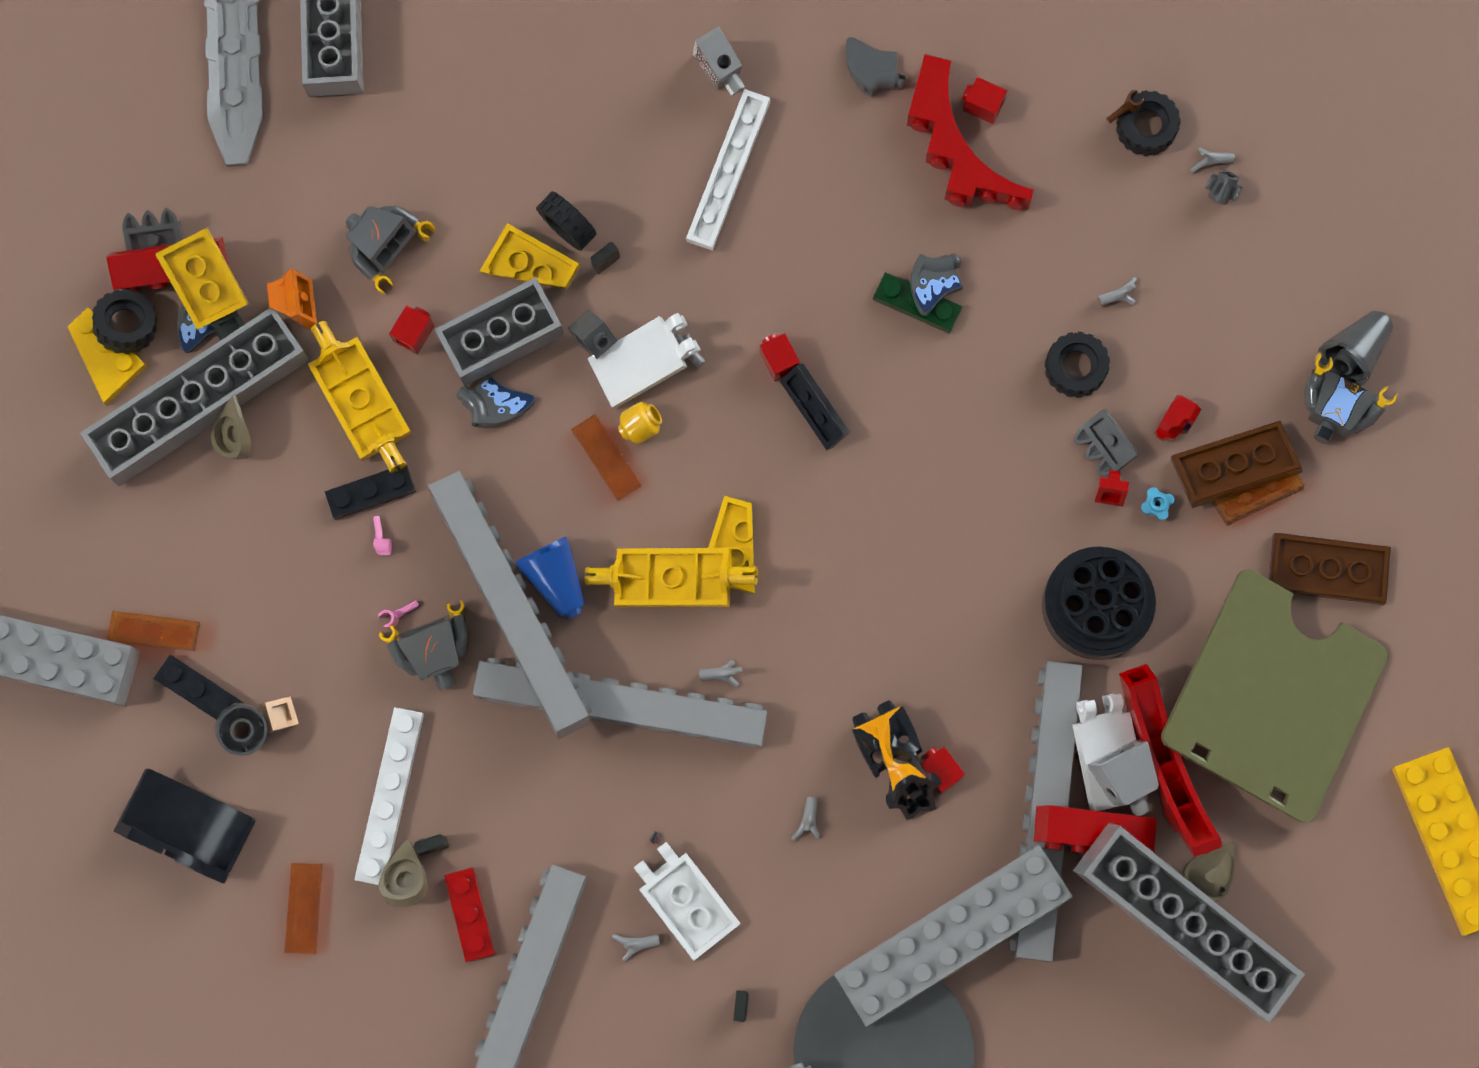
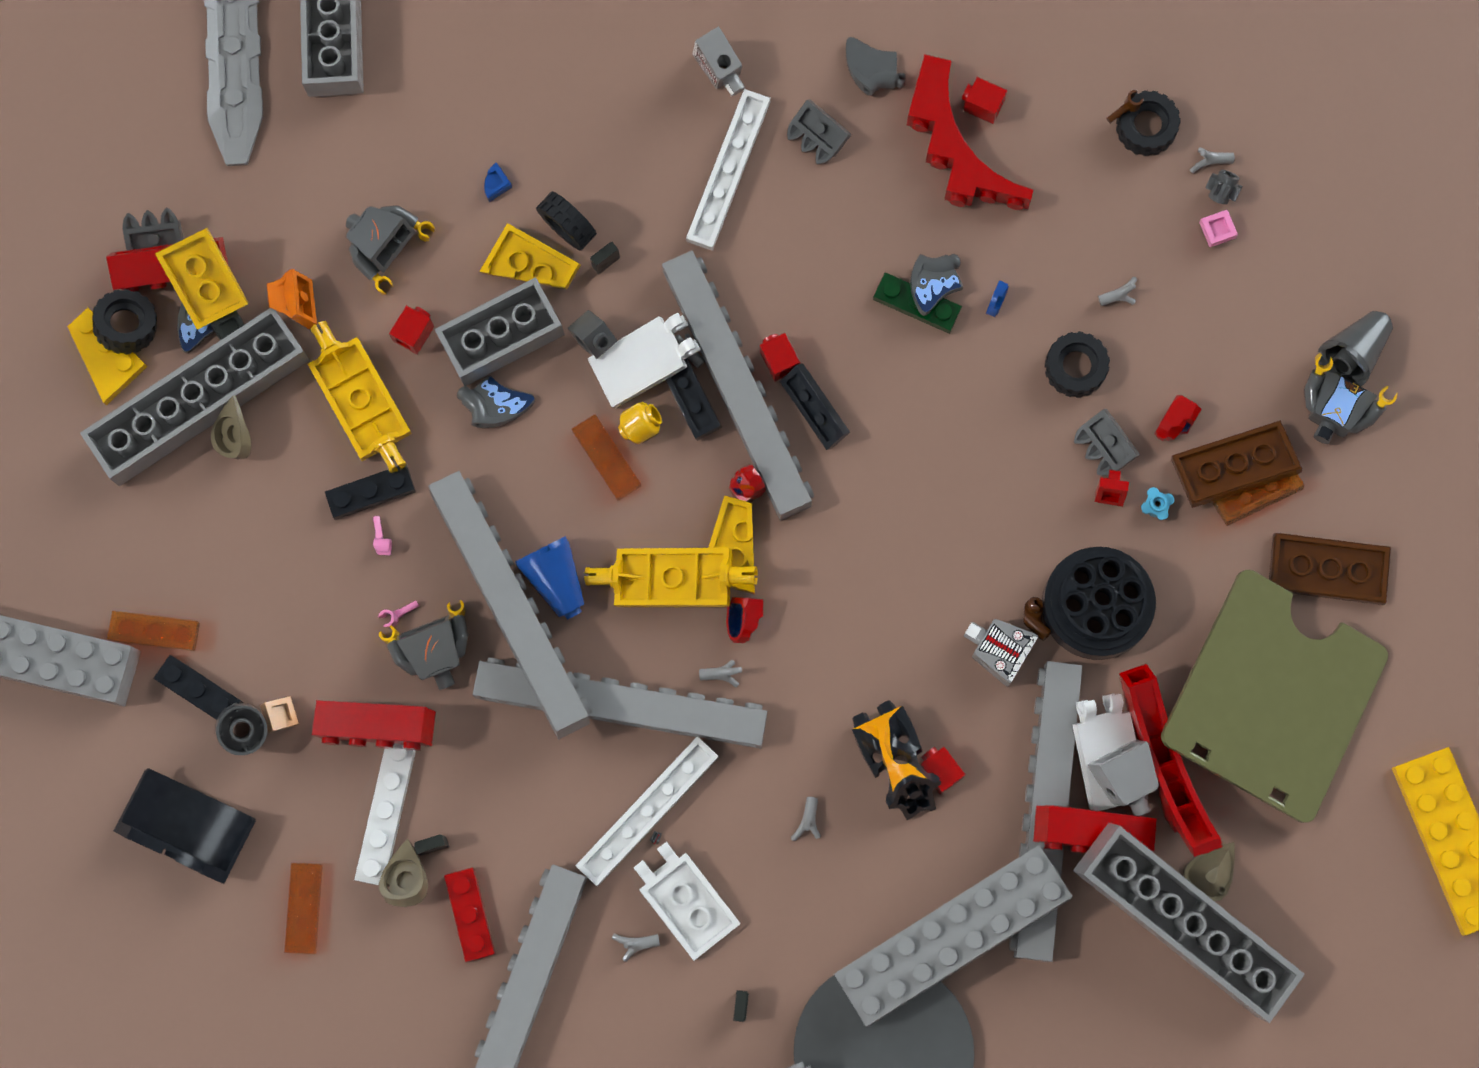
(374, 724): none -> red brick
(496, 182): none -> blue tile
(647, 811): none -> white plate
(693, 402): none -> black plate
(737, 386): none -> light grey brick
(743, 618): none -> red rock
(747, 484): none -> red rock
(818, 130): none -> dark grey plate
(997, 298): none -> blue tile
(1001, 648): none -> torso
(1033, 618): none -> reddish brown arm
(1218, 228): none -> bright pink plate

